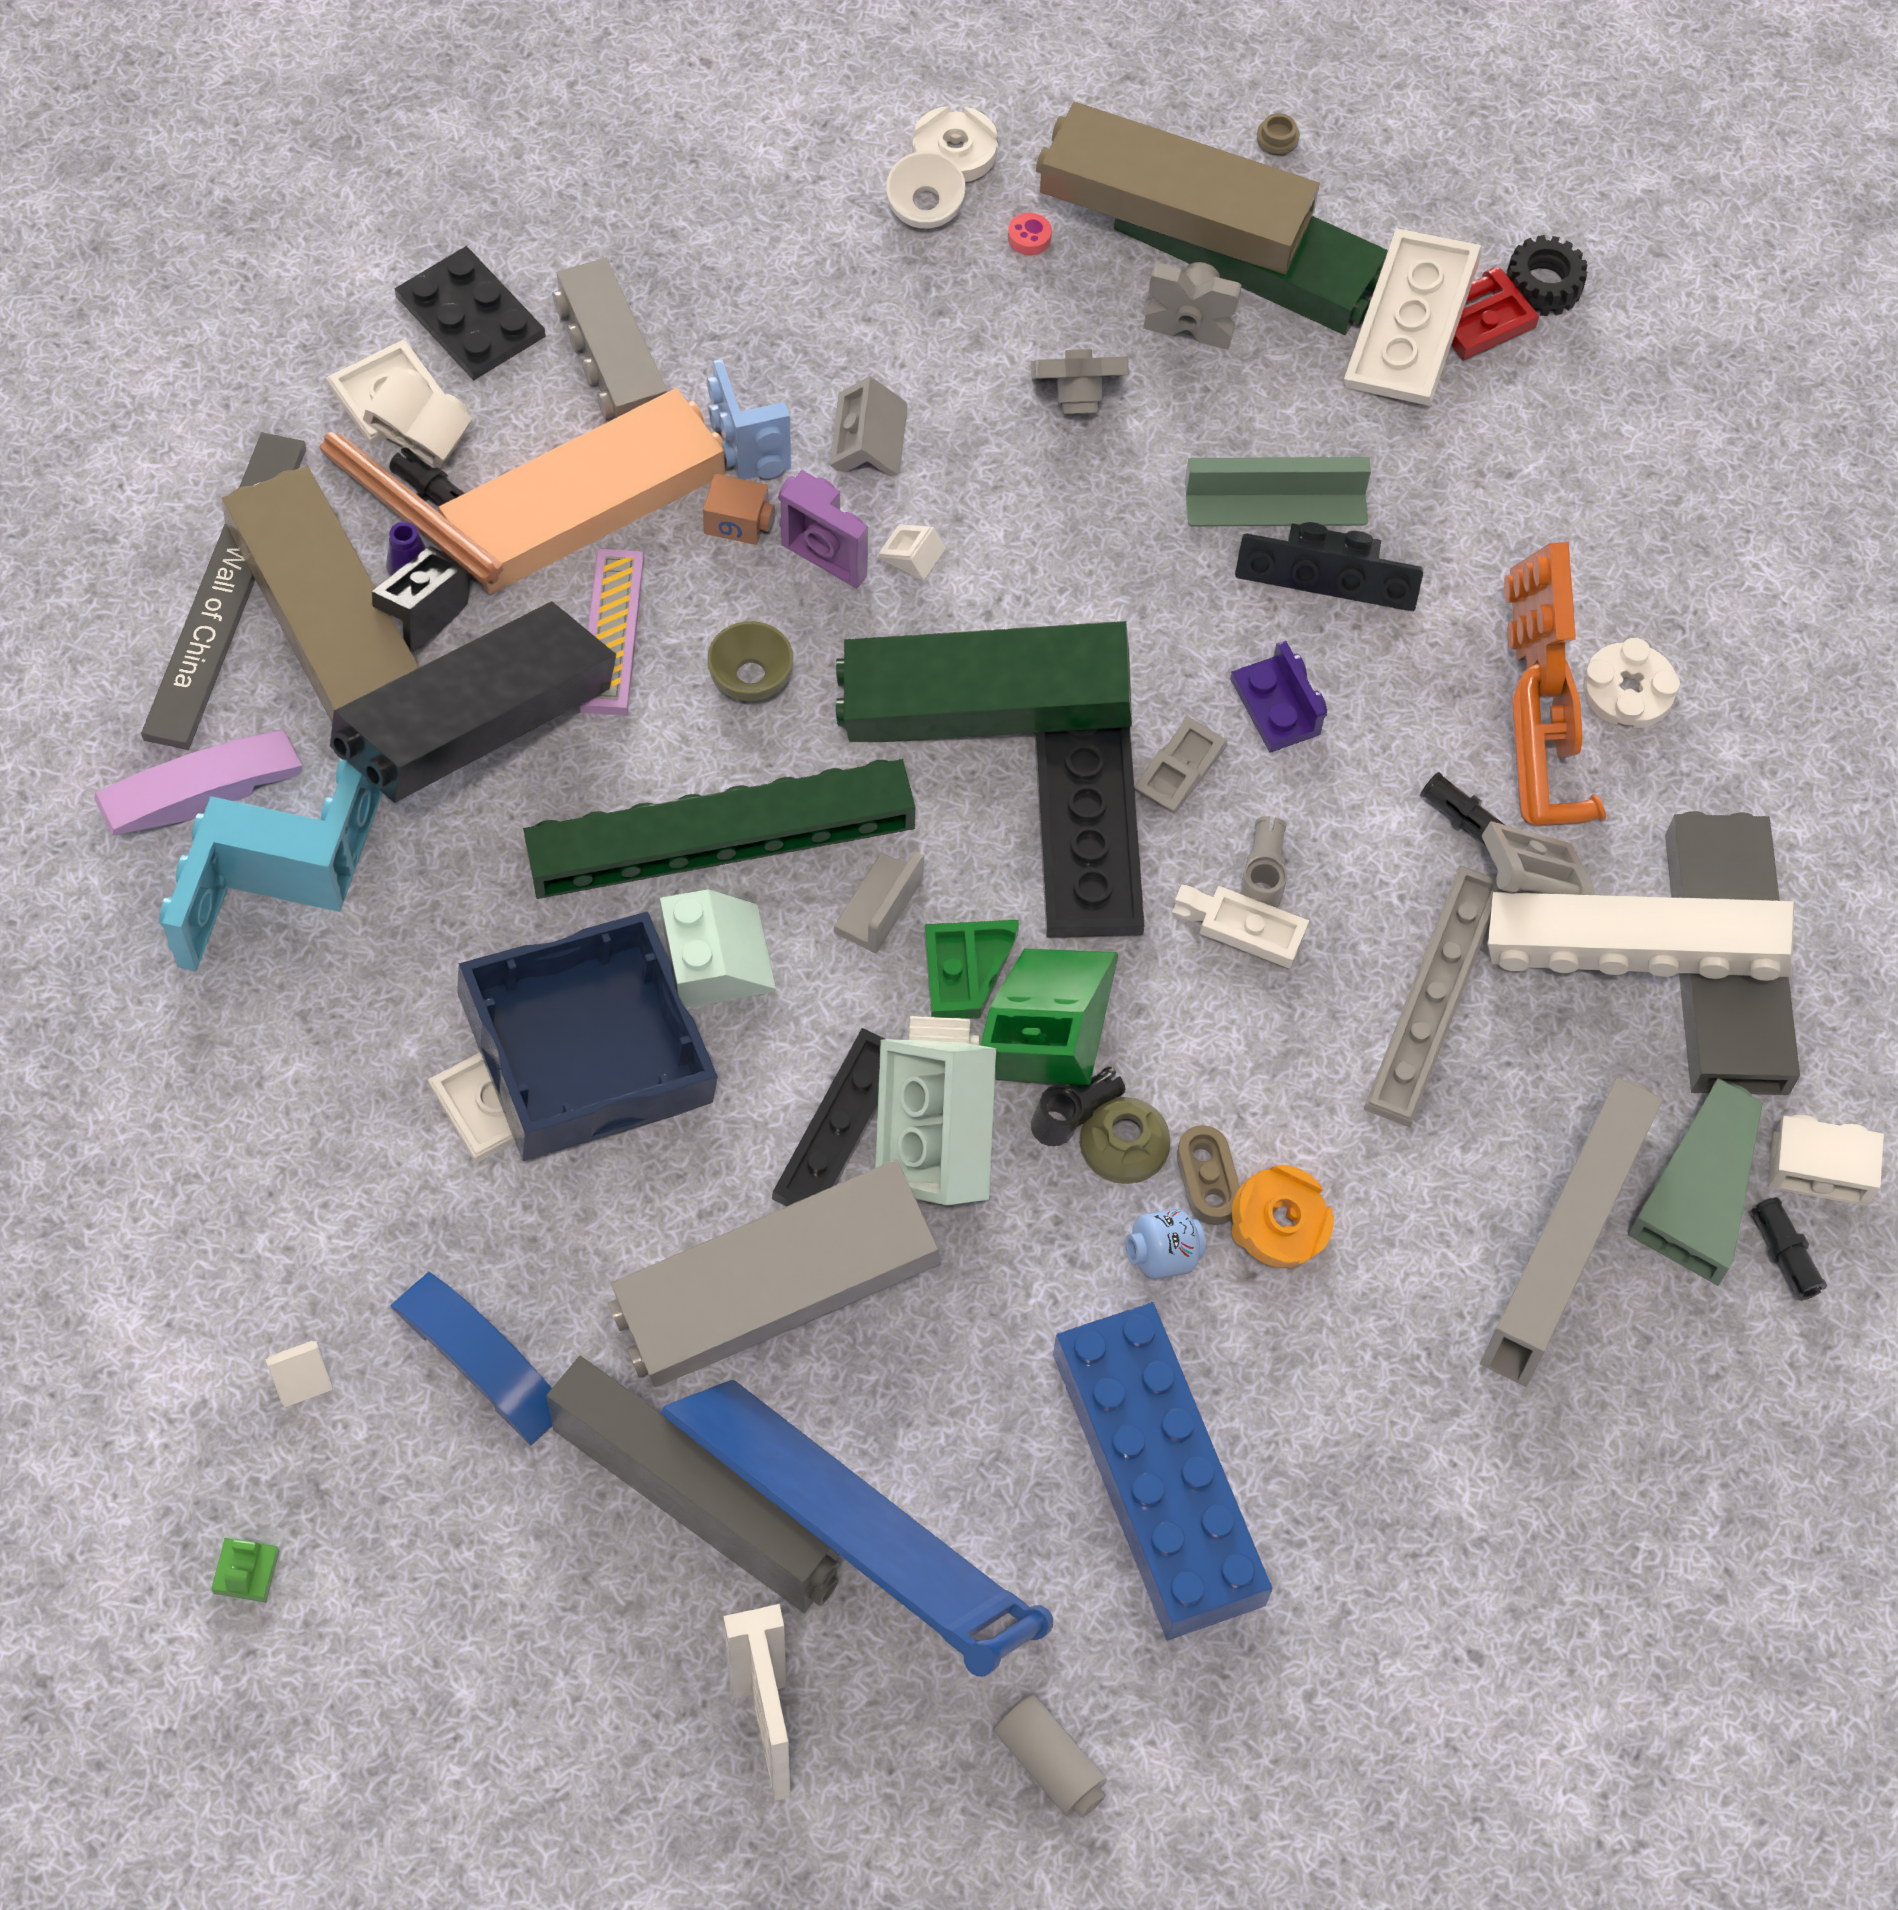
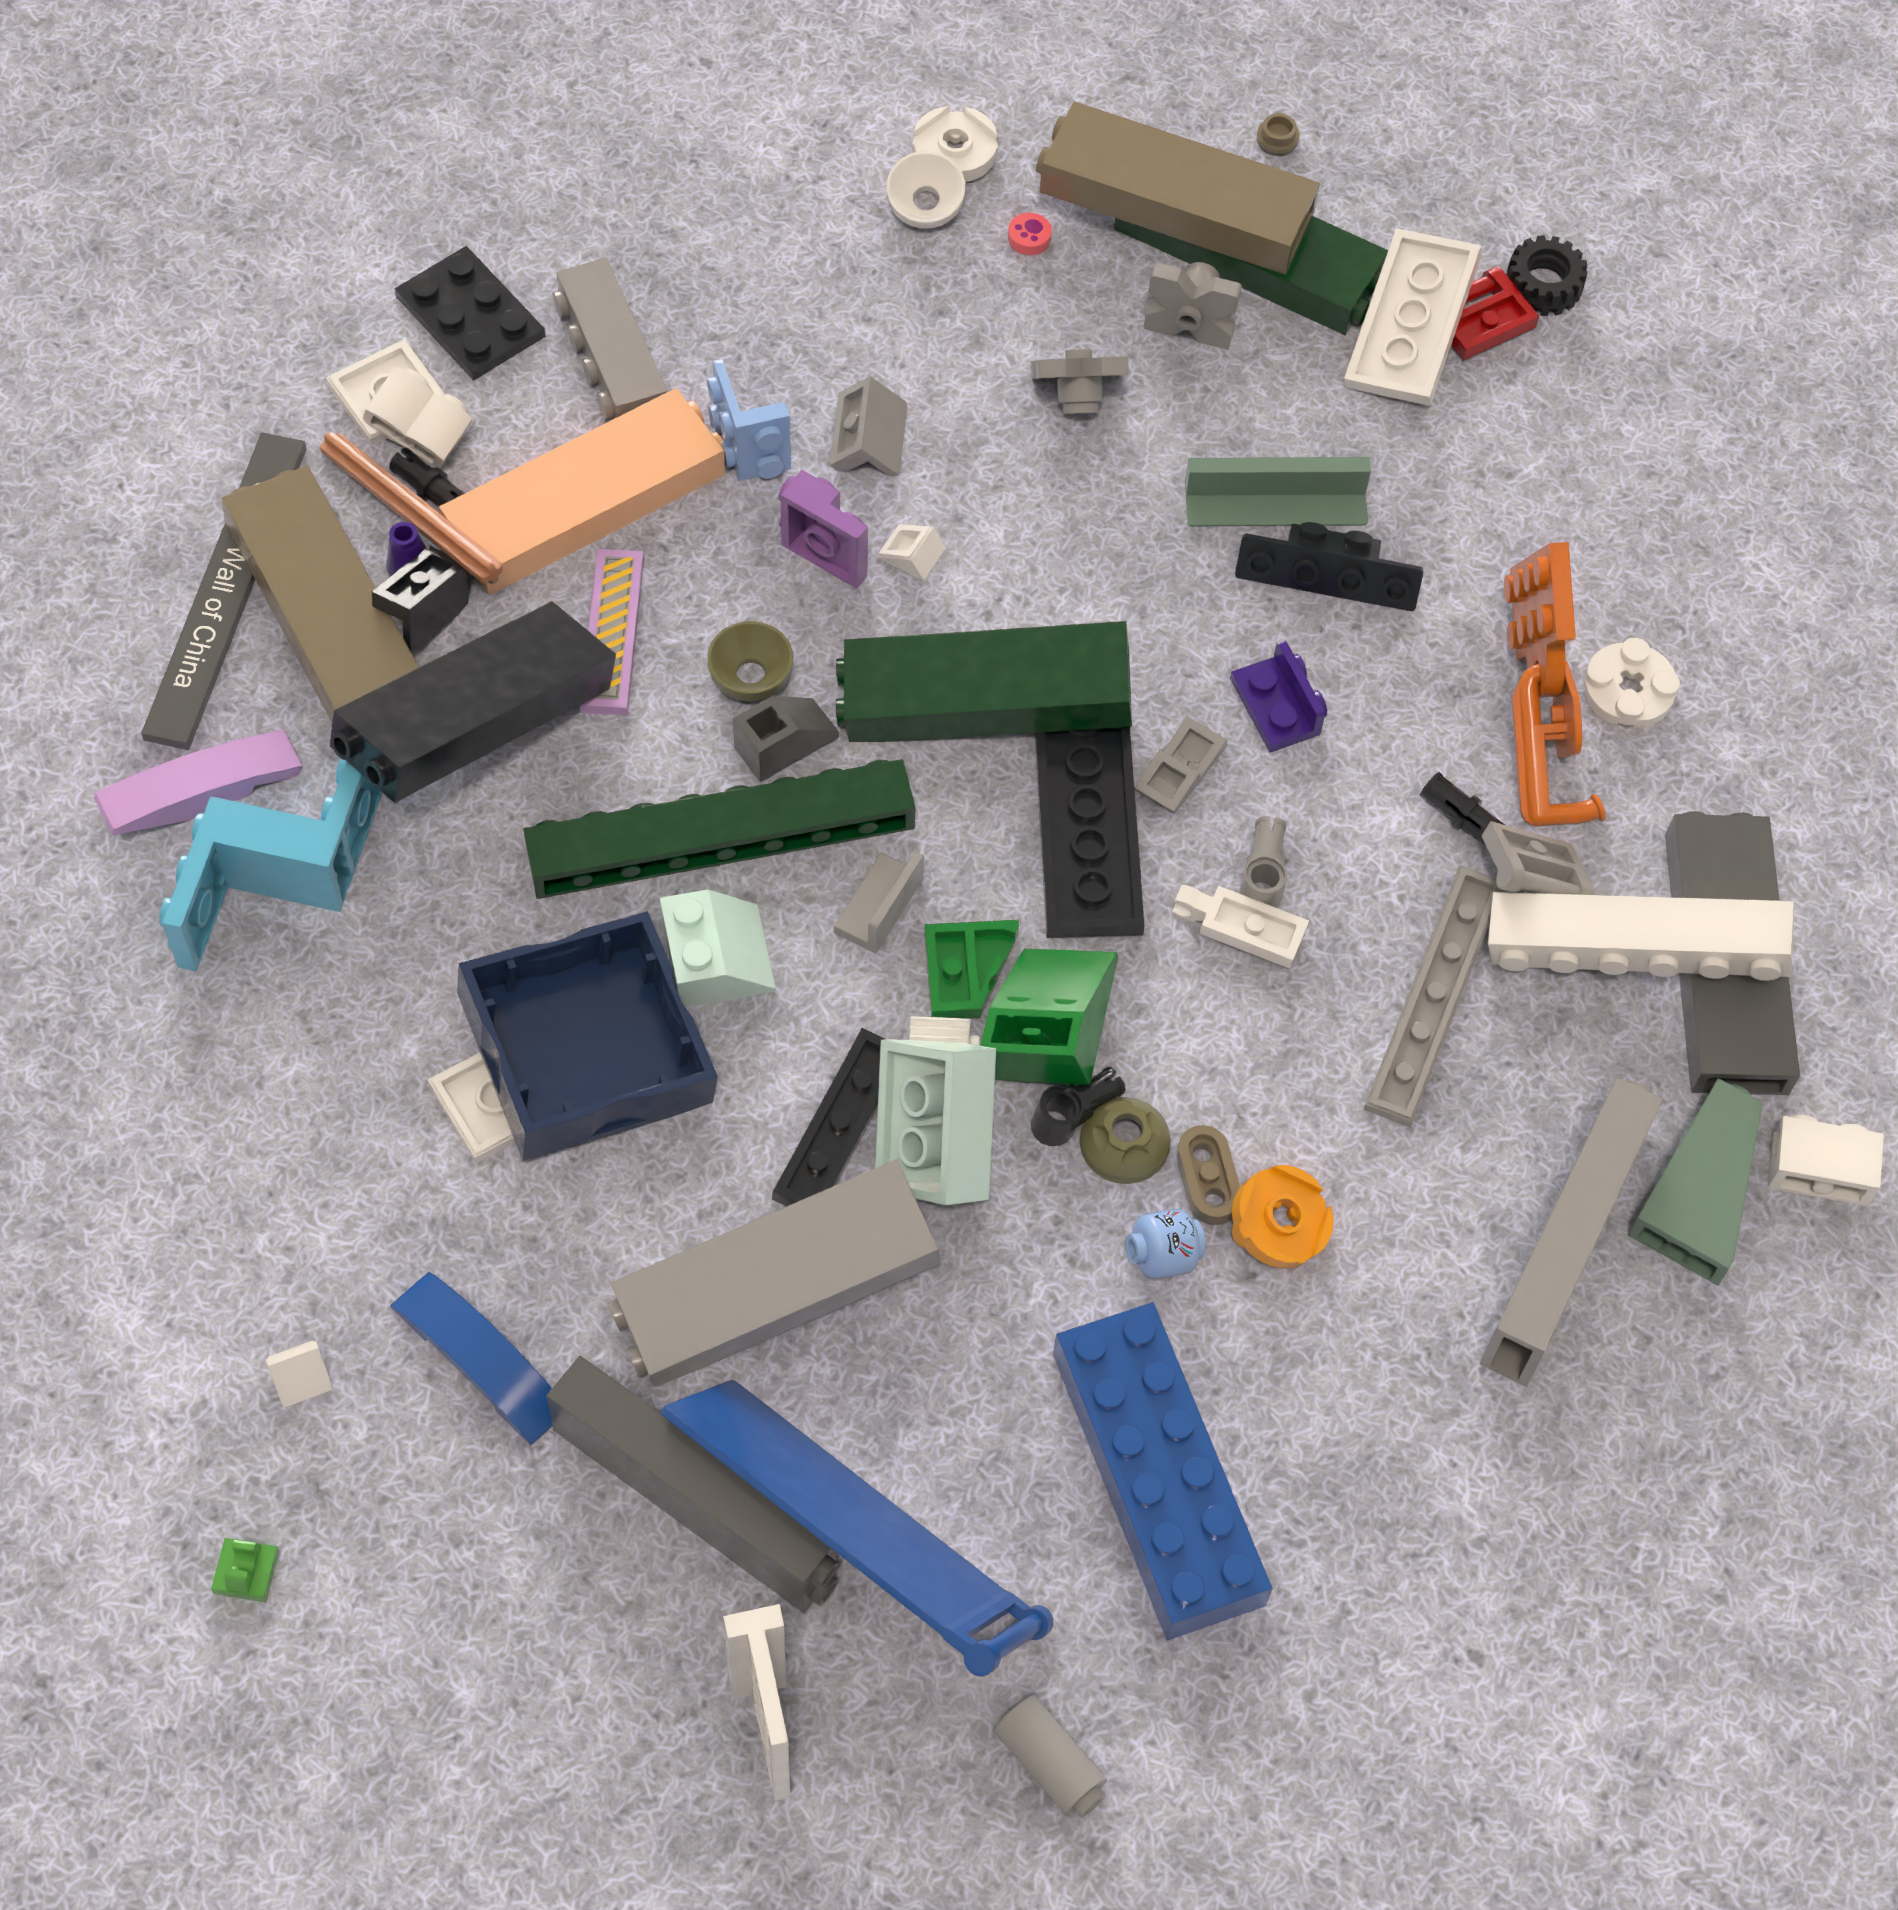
(737, 509): nougat brick -> none
(780, 733): none -> dark grey slope
(1788, 1249): black pin -> none

